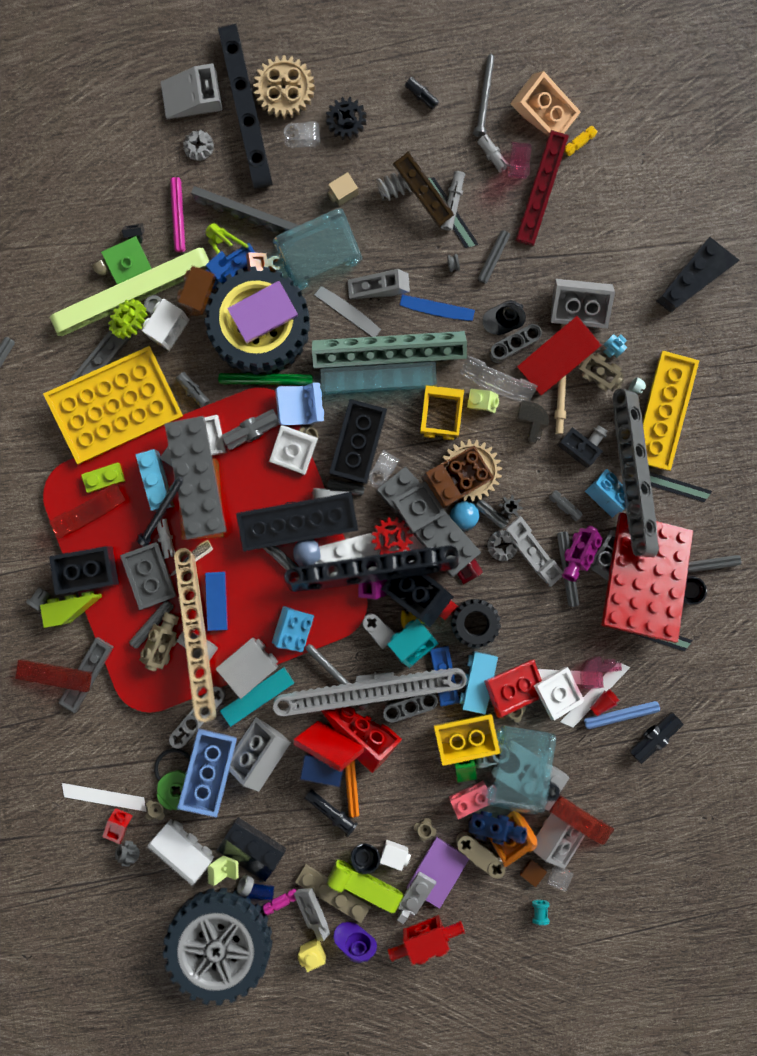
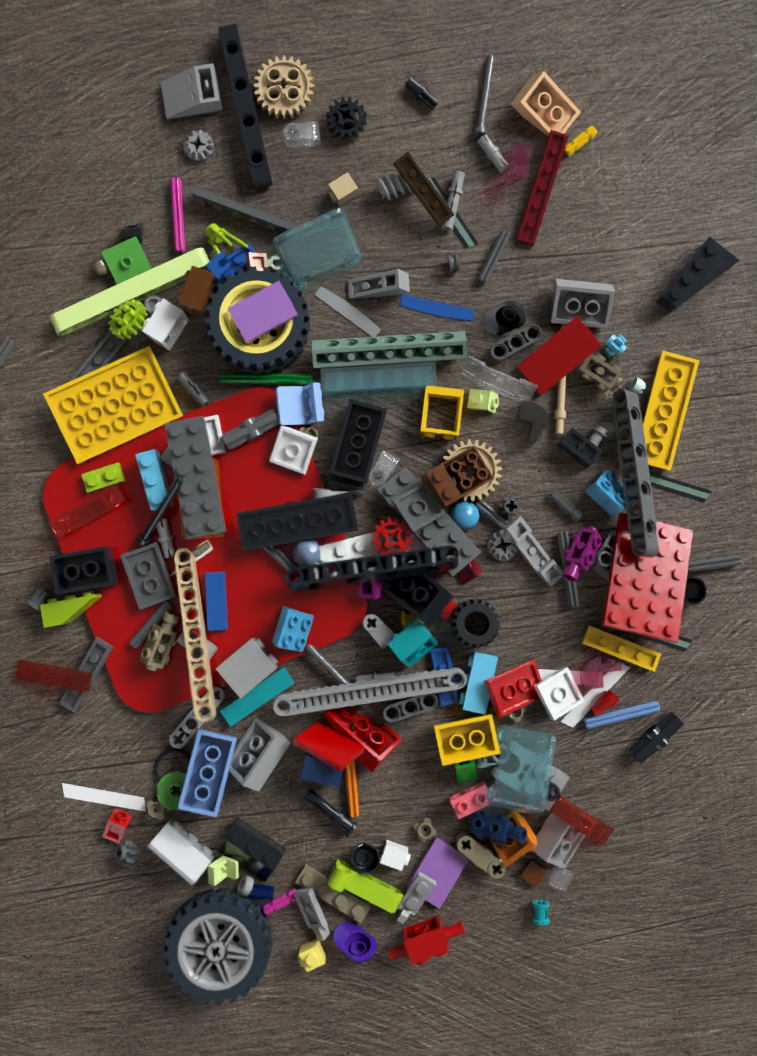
(621, 648): none -> yellow plate

